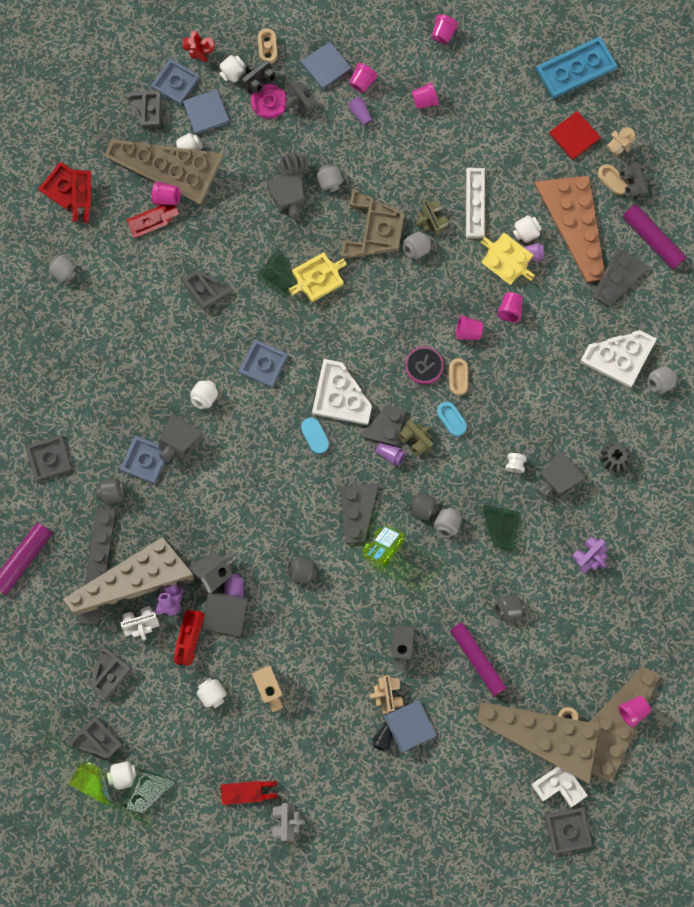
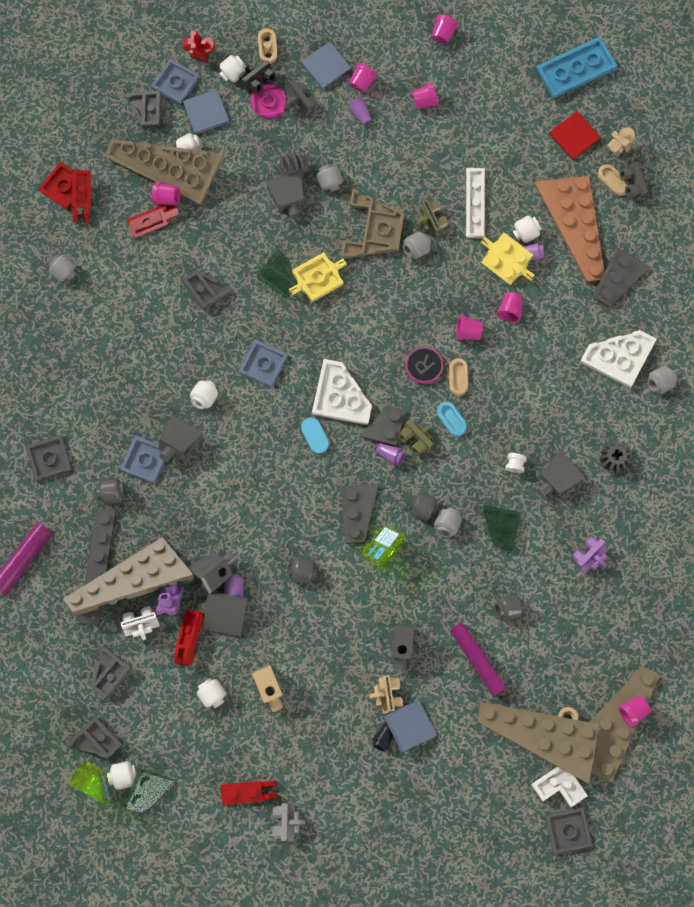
(654, 237): magenta brick -> none

